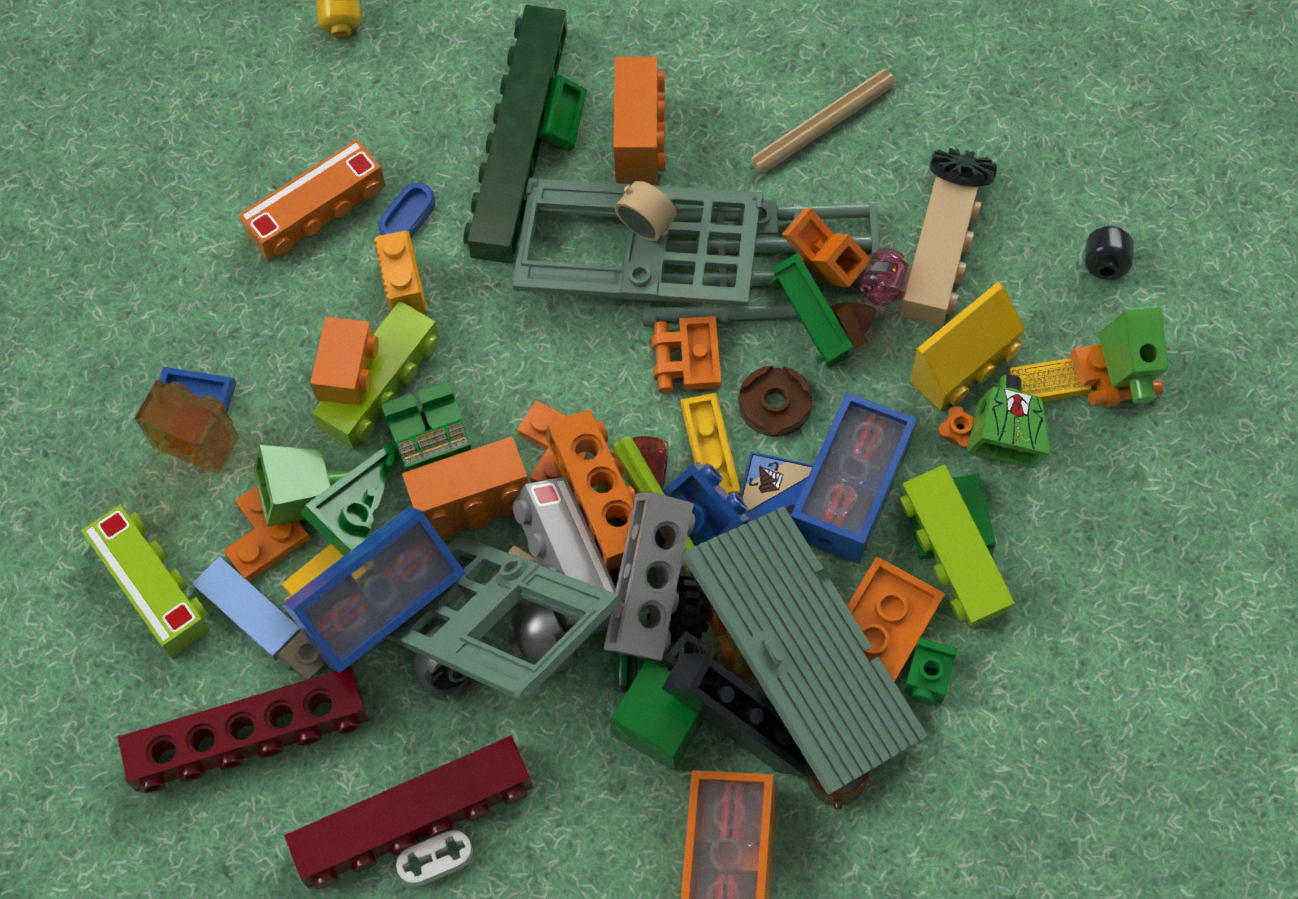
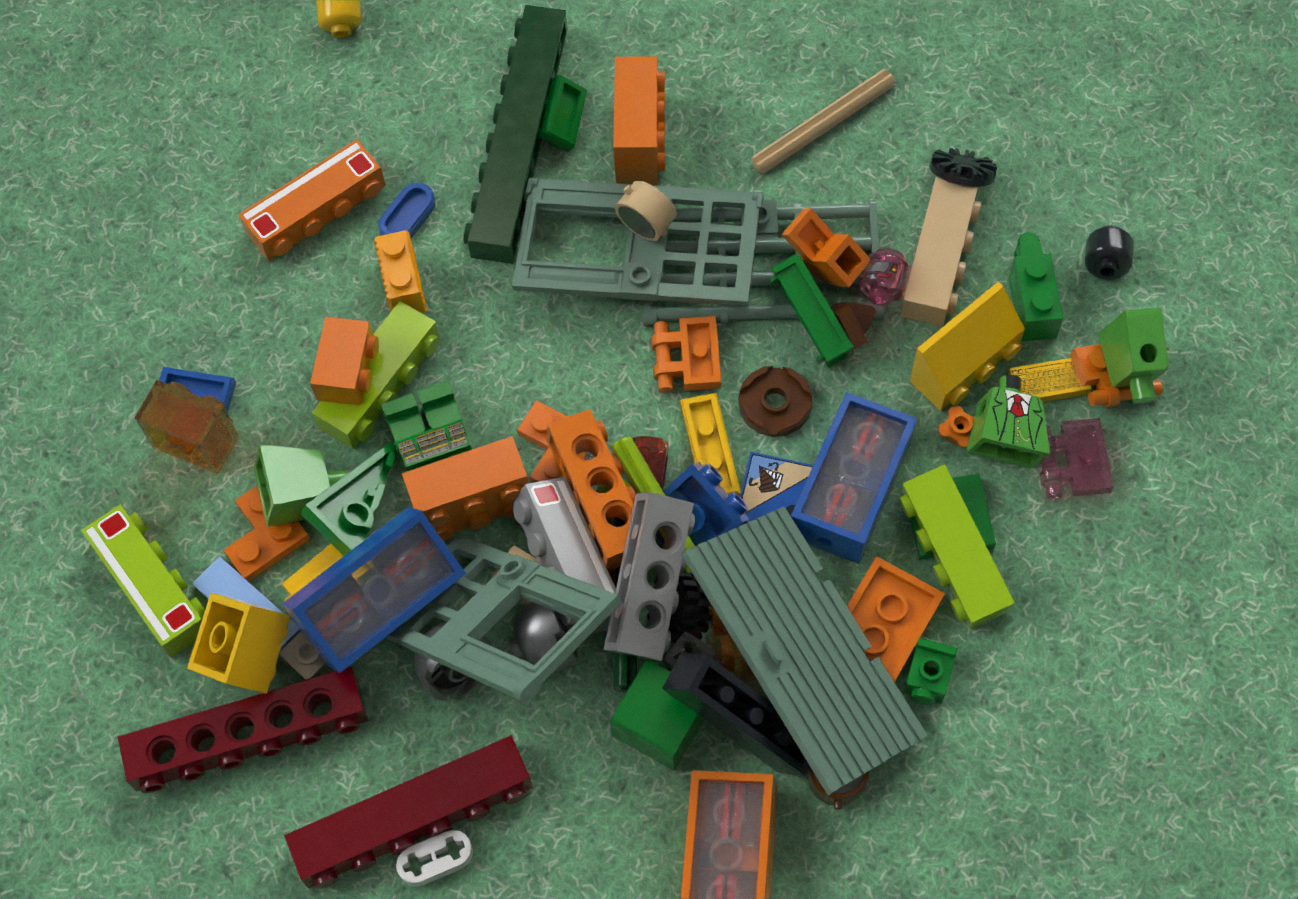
(239, 643): none -> yellow brick
(1035, 290): none -> green hinge
(1085, 457): none -> clear pink plate

